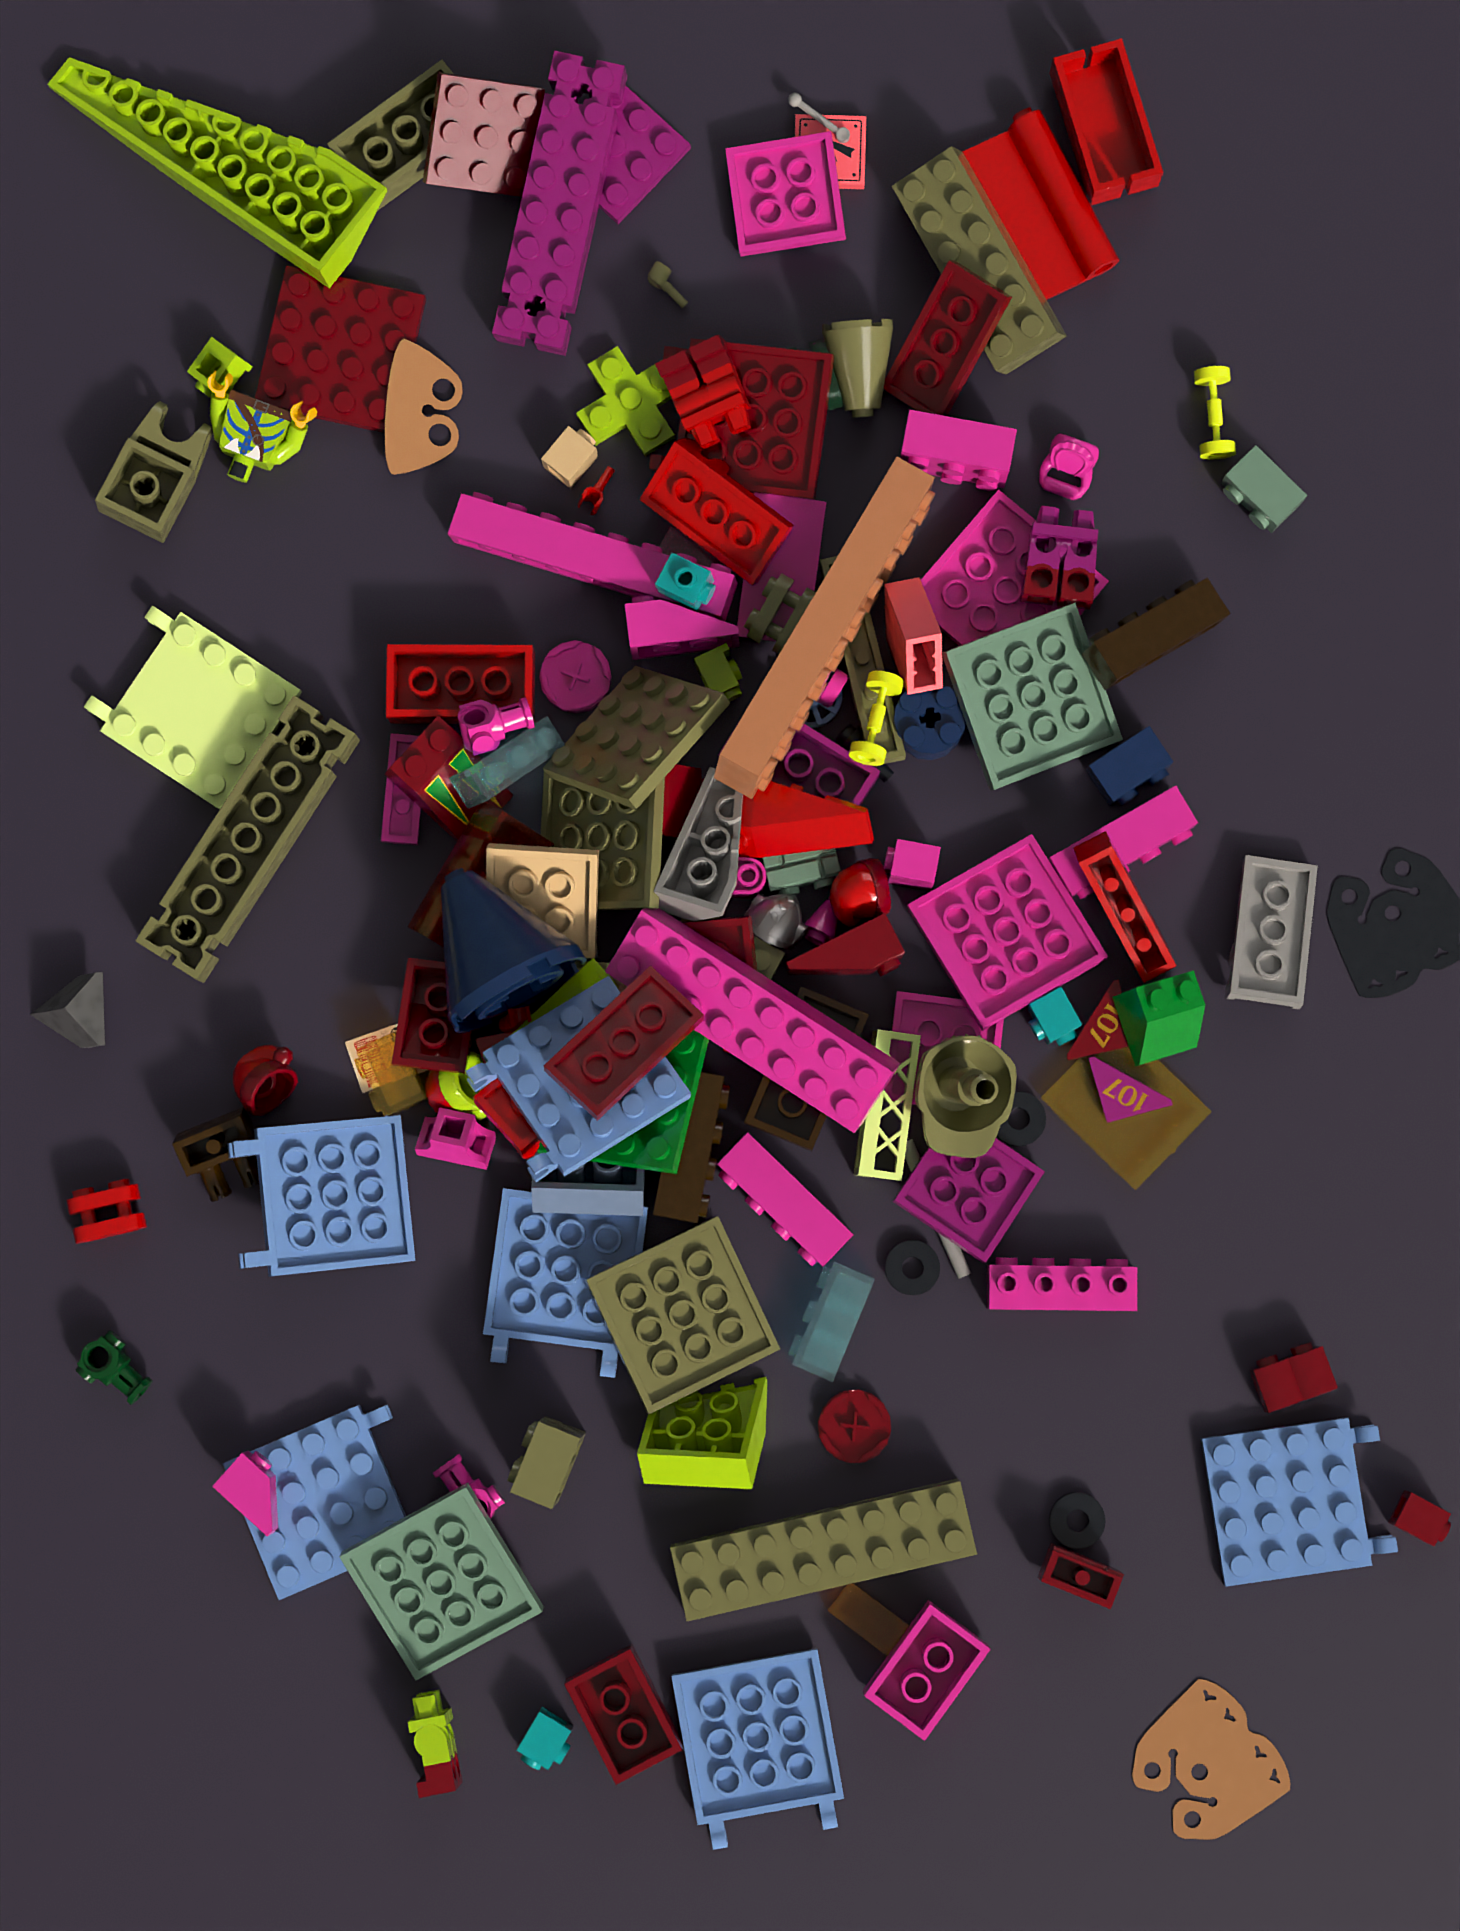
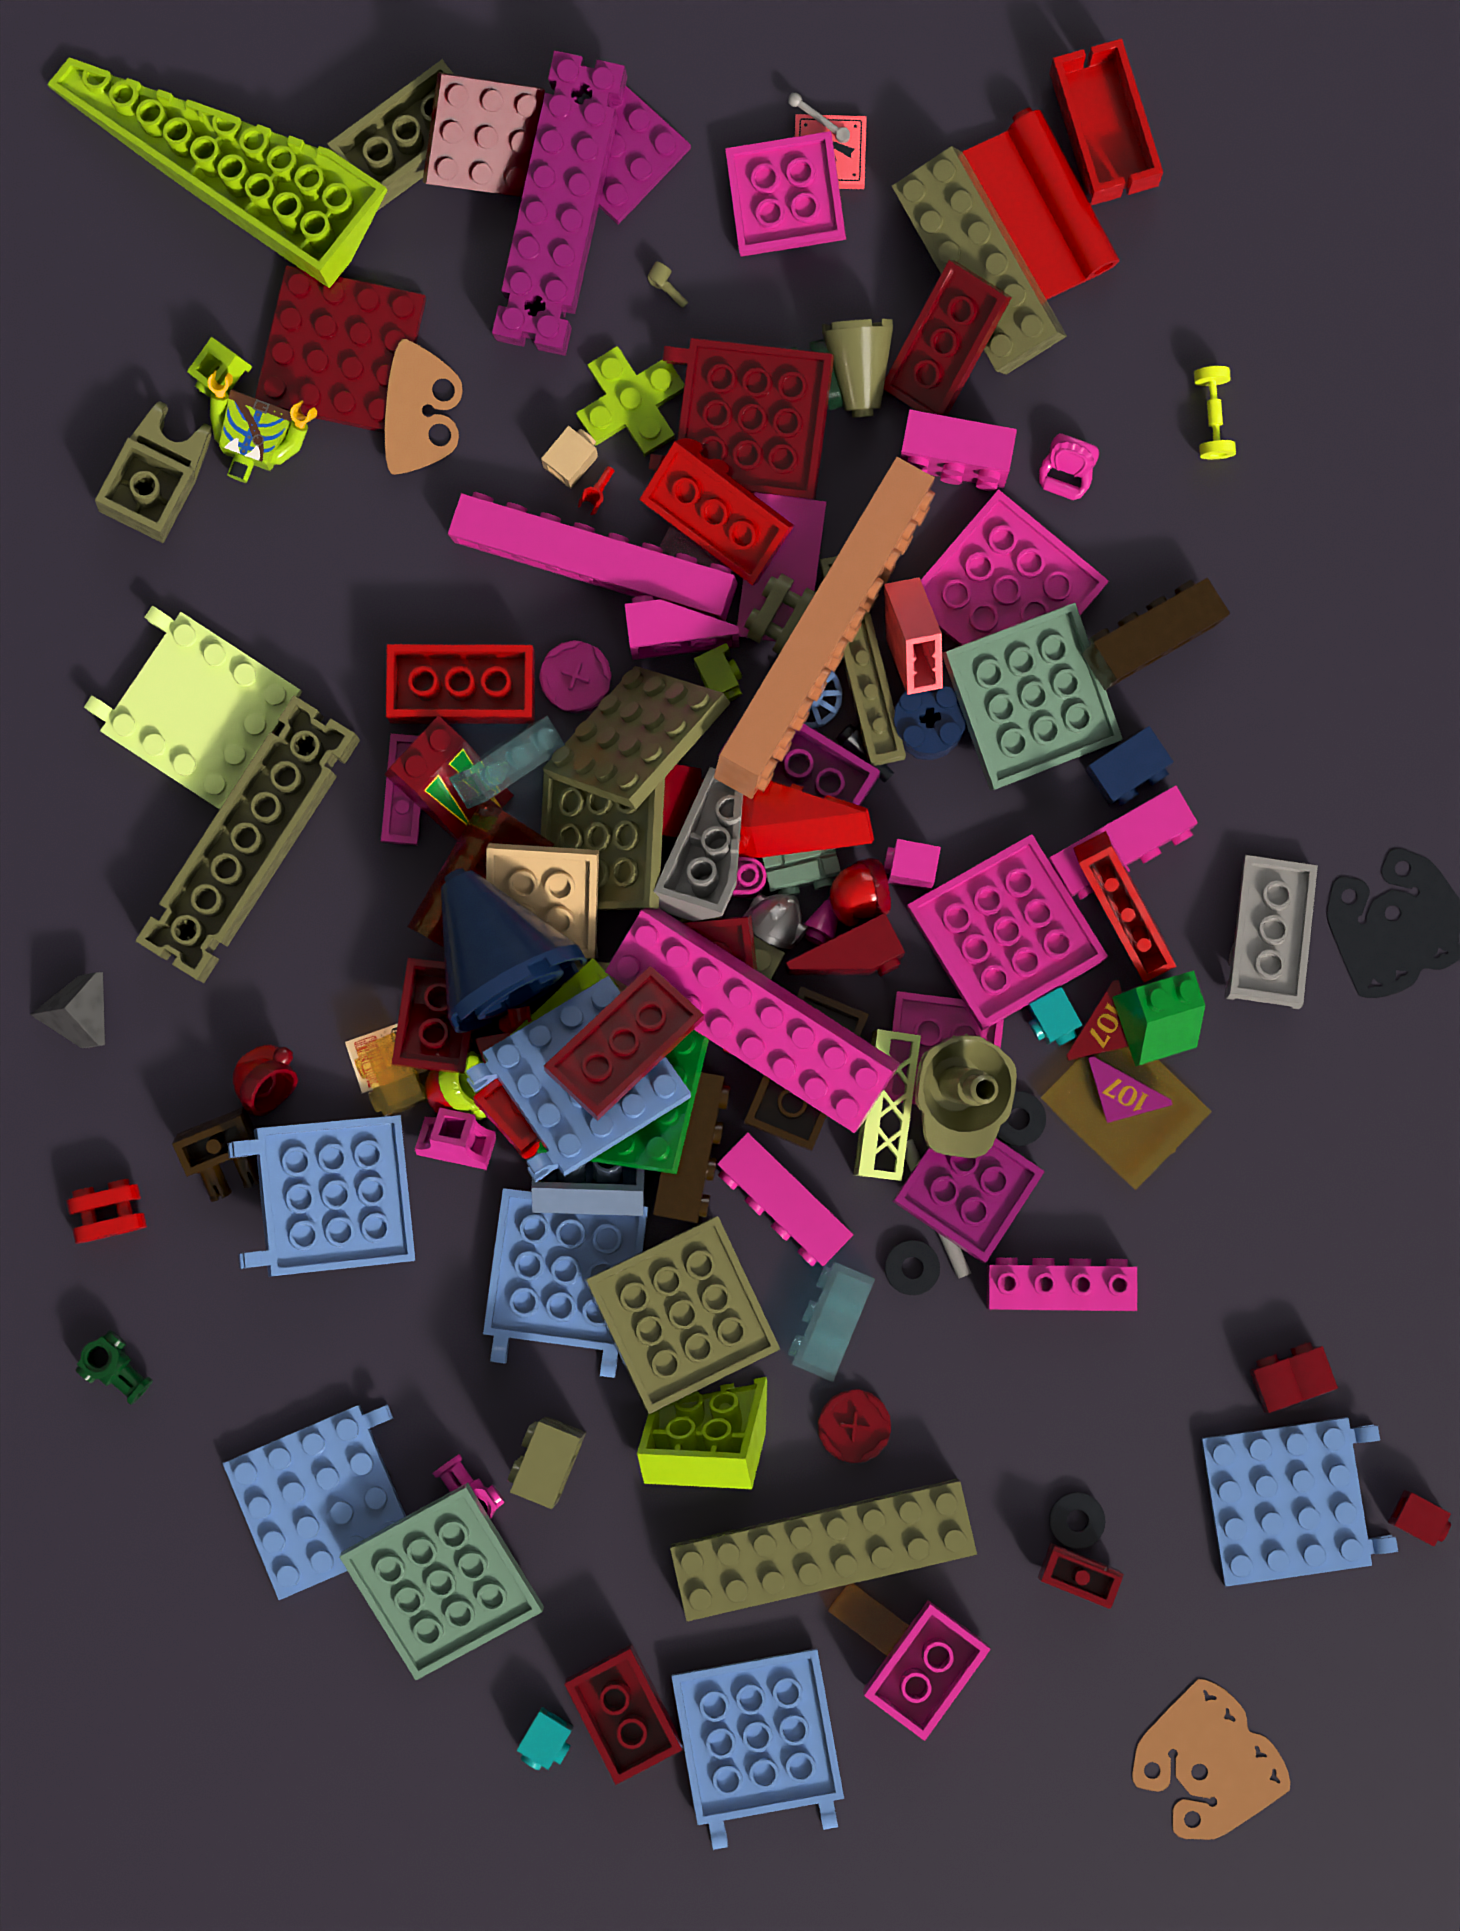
(251, 1490): dark pink slope -> none
(436, 1744): lime hips -> none
(485, 724): dark pink connector -> none
(685, 582): teal brick -> none
(708, 403): red hips -> none
(833, 688): dark pink tile -> none
(885, 685): neon yellow wheel -> none
(1064, 547): hips -> none
(1262, 490): sand green brick -> none

